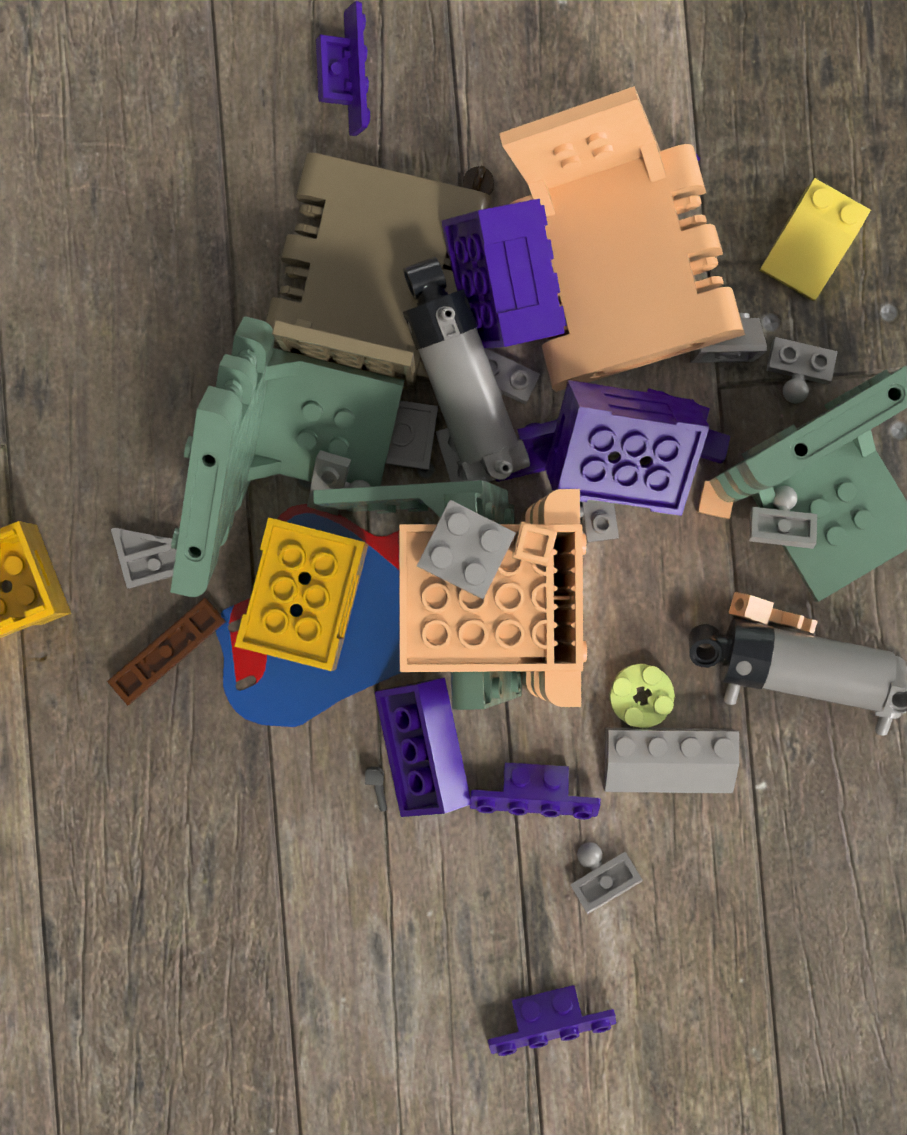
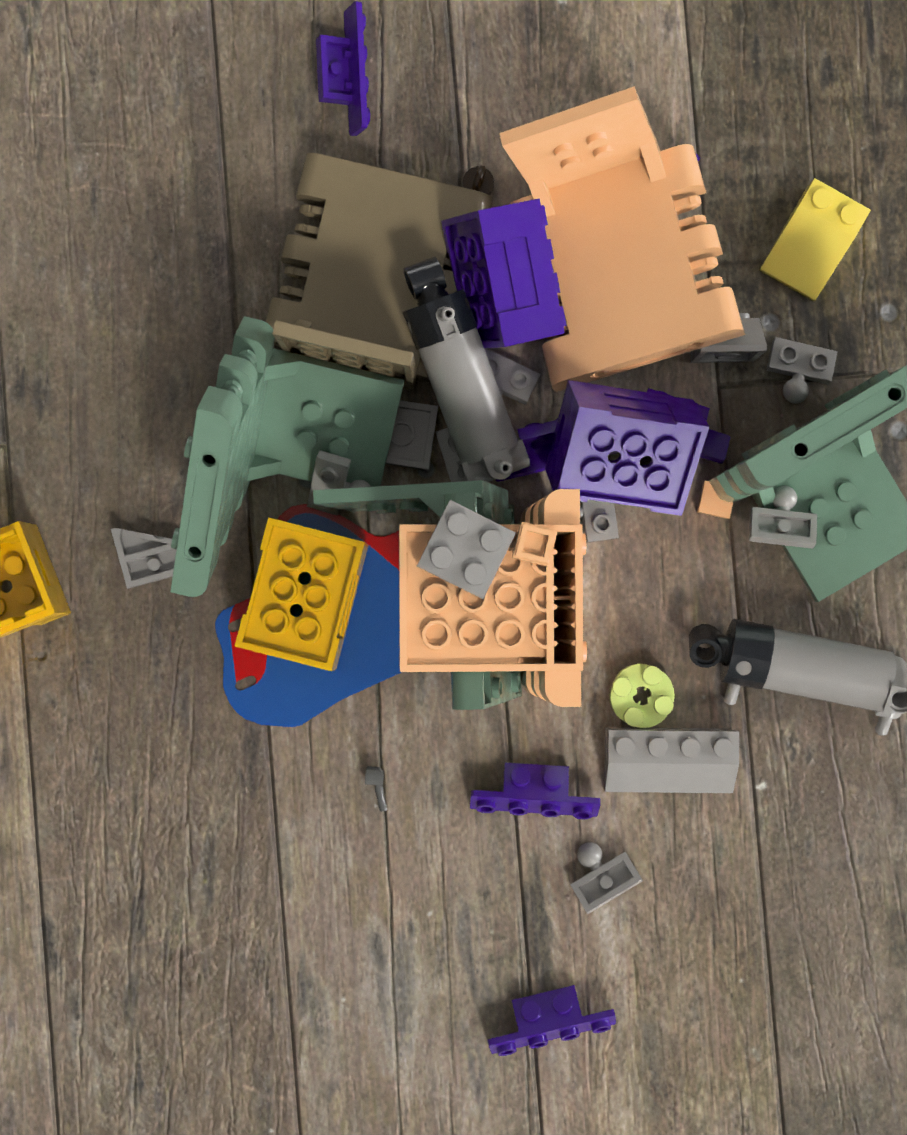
(166, 651): reddish brown plate -> none
(423, 748): dark purple slope -> none
(761, 611): light nougat piece -> none

